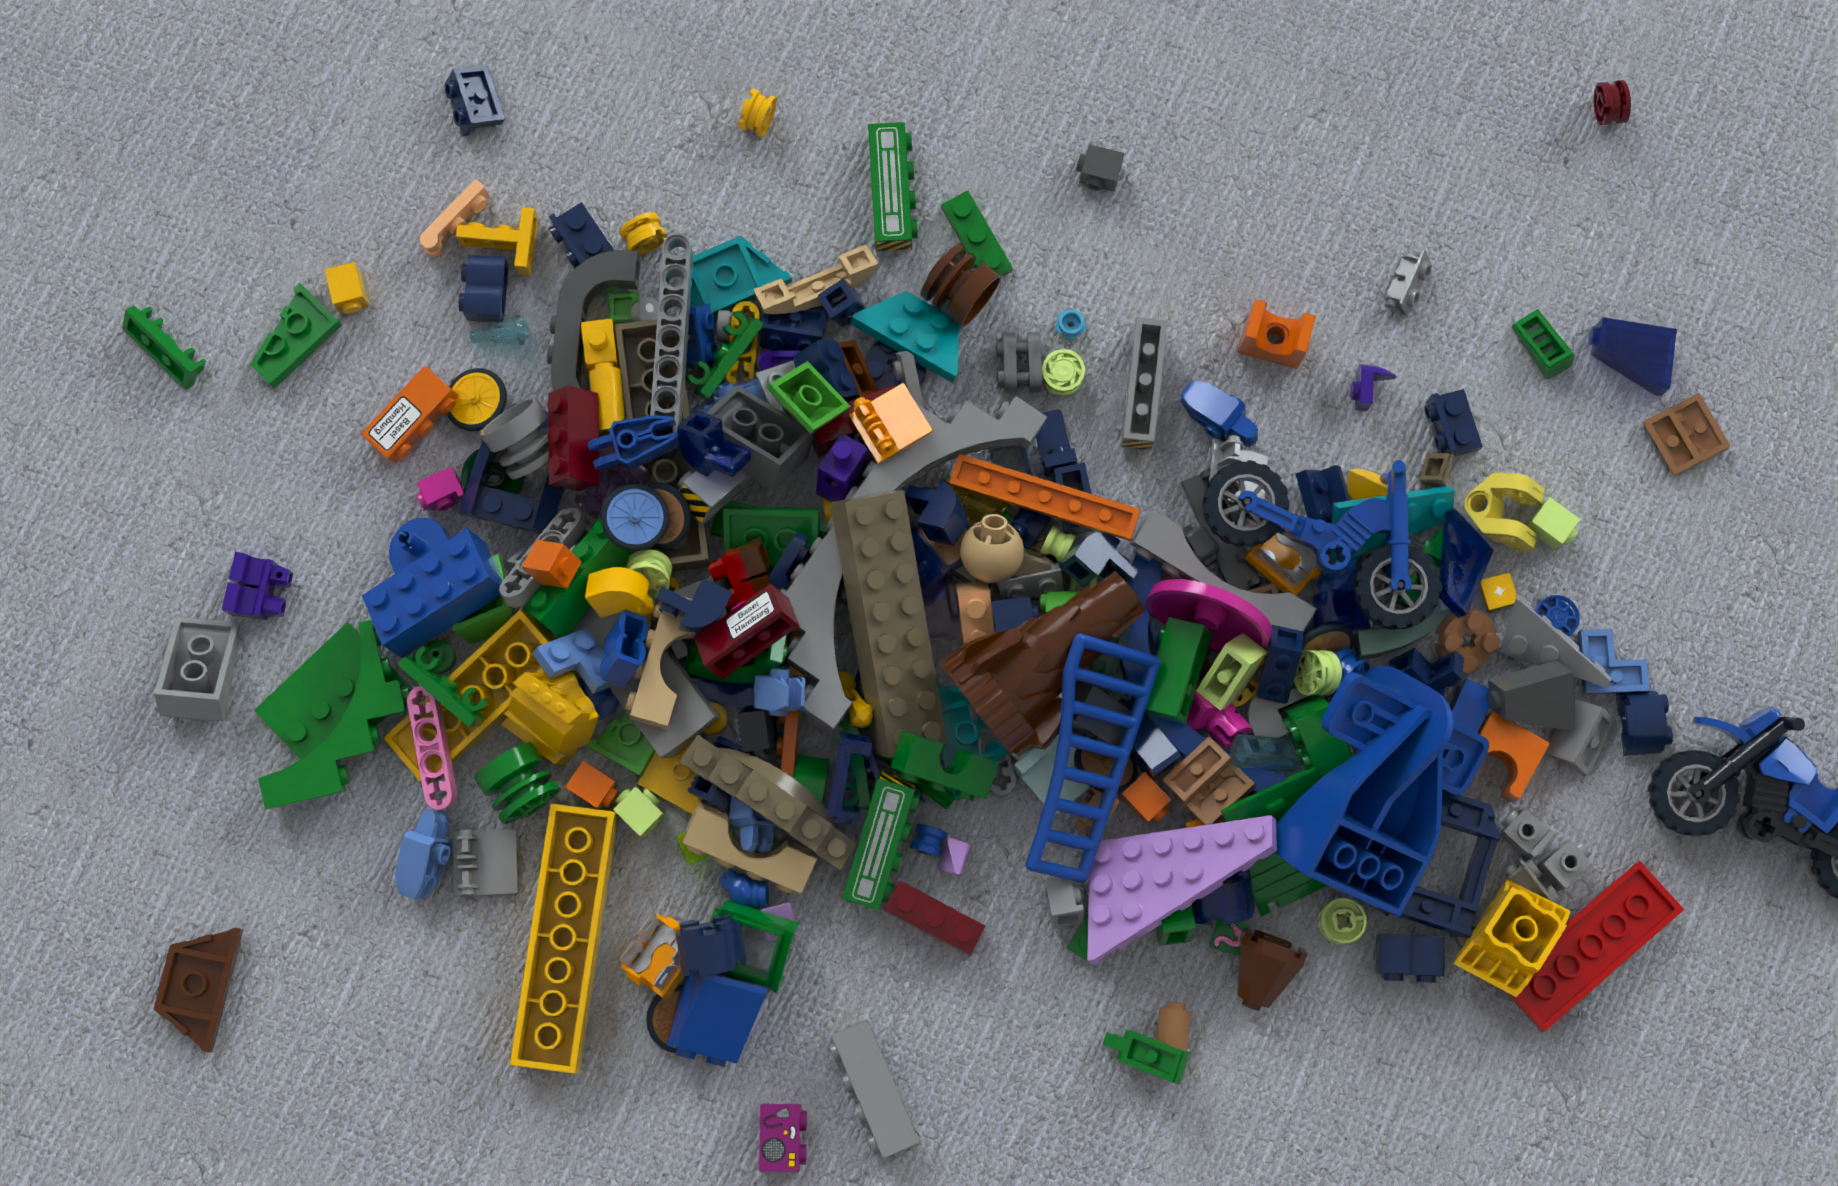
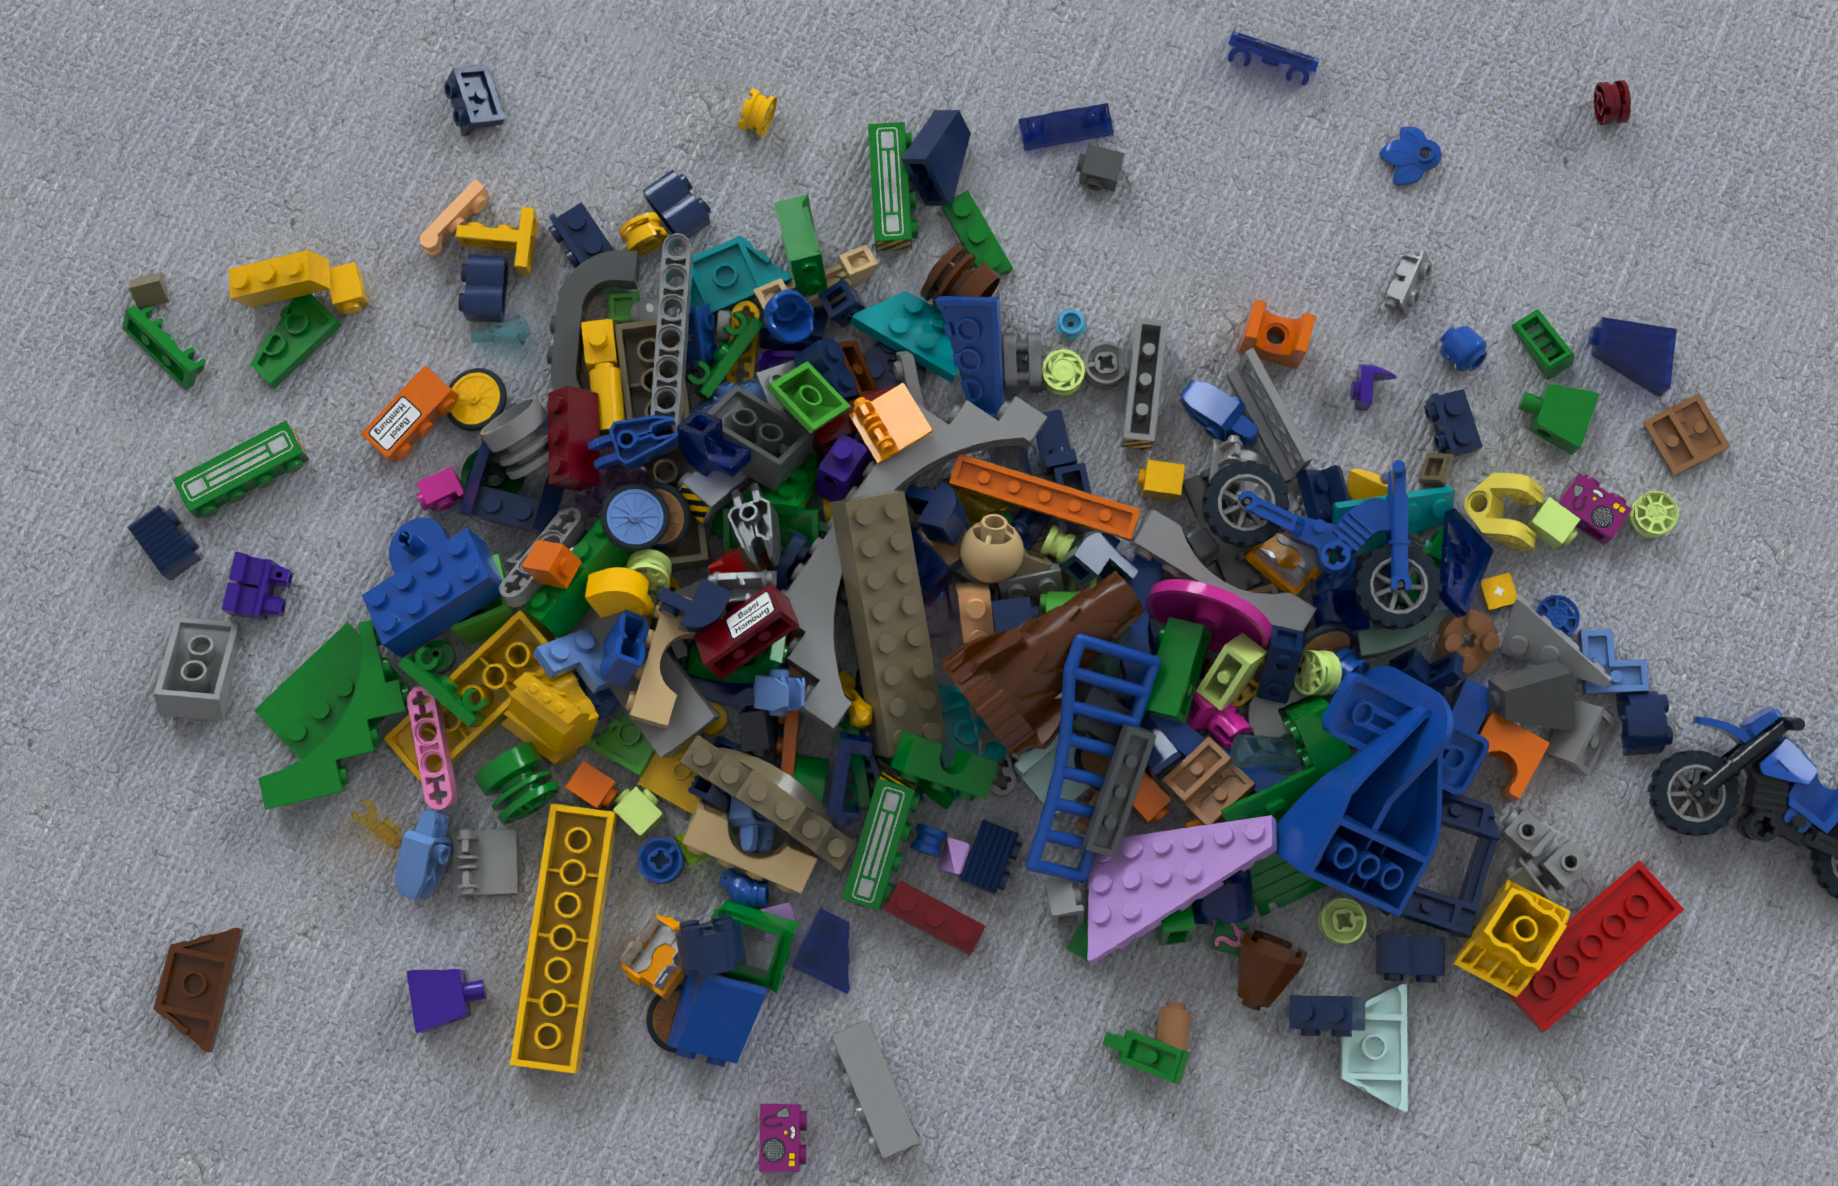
(149, 290): none -> dark tan slope
(165, 542): none -> dark blue brick
(241, 470): none -> green brick
(279, 278): none -> yellow brick
(385, 830): none -> clear yellow plate
(441, 997): none -> dark purple torso
(660, 860): none -> blue wheel
(676, 205): none -> dark blue brick
(744, 584): none -> light grey hinge
(756, 526): none -> dark grey hinge
(789, 316): none -> blue hair
(795, 491): none -> green wing
(801, 245): none -> green window
(826, 951): none -> clear blue wing
(938, 157): none -> dark blue slope
(977, 347): none -> blue wing
(989, 857): none -> dark blue brick
(1065, 126): none -> clear blue plate
(1105, 365): none -> light grey wheel
(1119, 790): none -> dark grey hinge
(1161, 480): none -> yellow brick
(1270, 415): none -> light grey fence
(1272, 55): none -> clear blue plate
(1332, 1013): none -> dark blue brick
(1379, 1055): none -> light aqua wing
(1406, 155): none -> blue plate
(1463, 348): none -> blue head
(1560, 415): none -> green torso
(1599, 511): none -> magenta brick
(1653, 514): none -> yellowish green wheel

